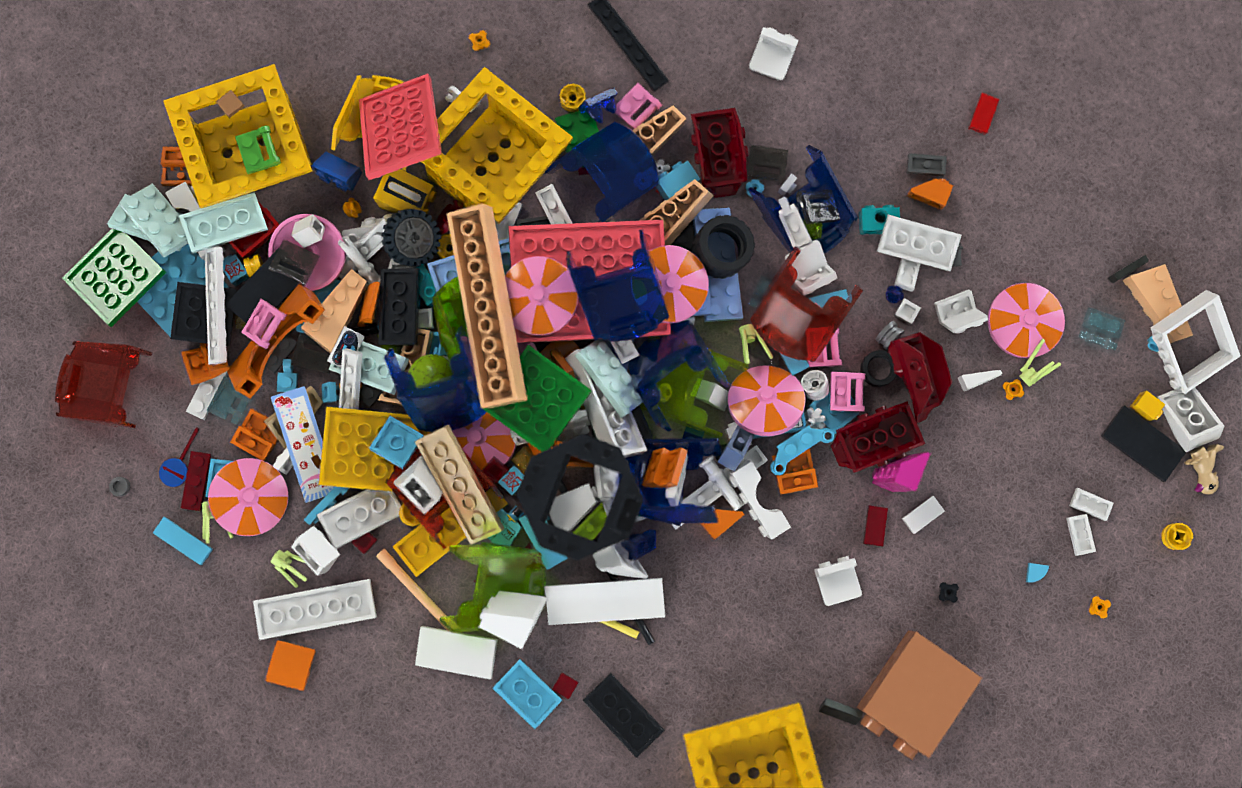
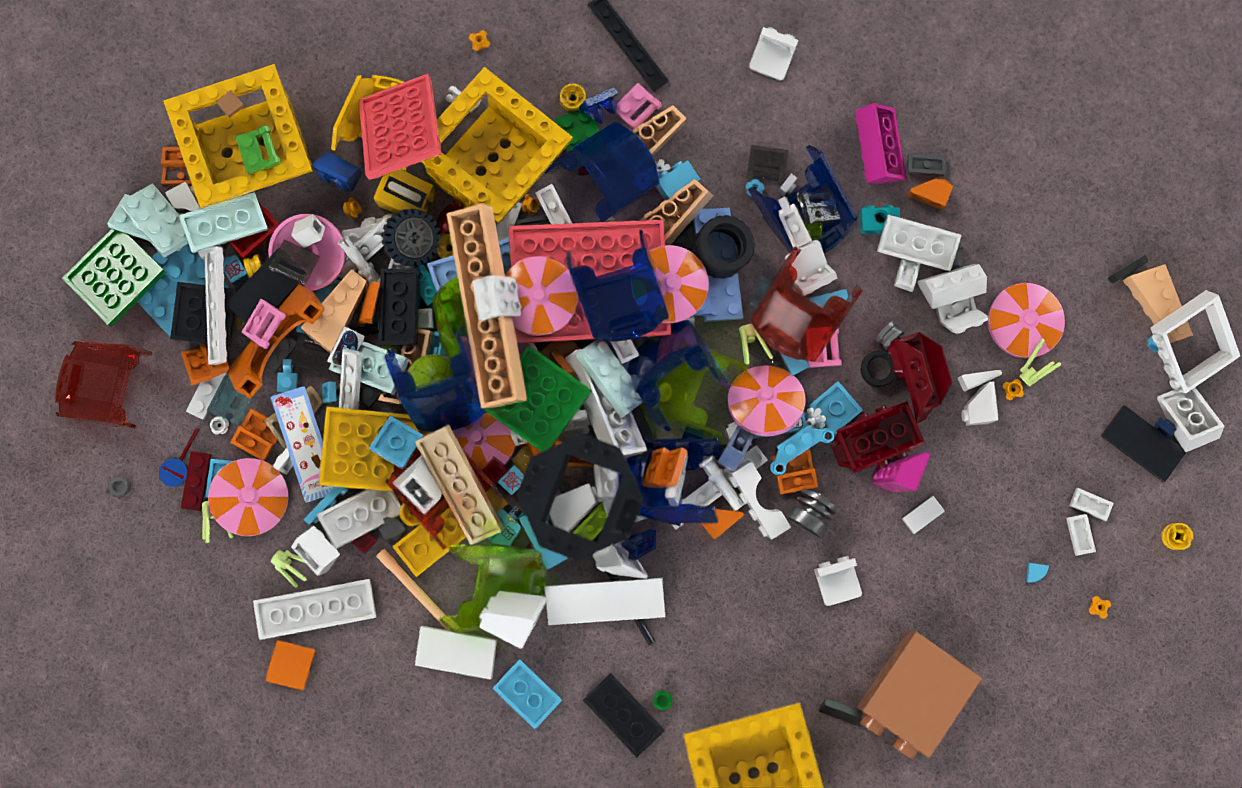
(182, 541): medium azure tile -> none
(219, 430): none -> white plate
(392, 528): none -> dark grey piece
(496, 297): none -> white bracket
(530, 205): none -> light orange plate
(565, 685): dark red tile -> none
(622, 628): light yellow bar -> none
(662, 700): none -> green plate
(713, 395): slope -> none
(720, 151): dark red slope -> none
(811, 380): white wheel -> none
(812, 512): none -> flat silver wheel
(841, 392): bright pink plate -> none
(875, 525): dark red tile -> none
(880, 144): none -> dark pink slope
(891, 296): clear blue plate -> none
(907, 311): white plate -> none
(944, 587): black plate -> none
(954, 285): none -> white slope
(981, 407): none -> white slope
(983, 113): red tile -> none
(1102, 323): clear light blue plate -> none
(1147, 406): yellow brick -> none
(1166, 427): none -> dark blue plate
(1203, 463): tan animal -> none

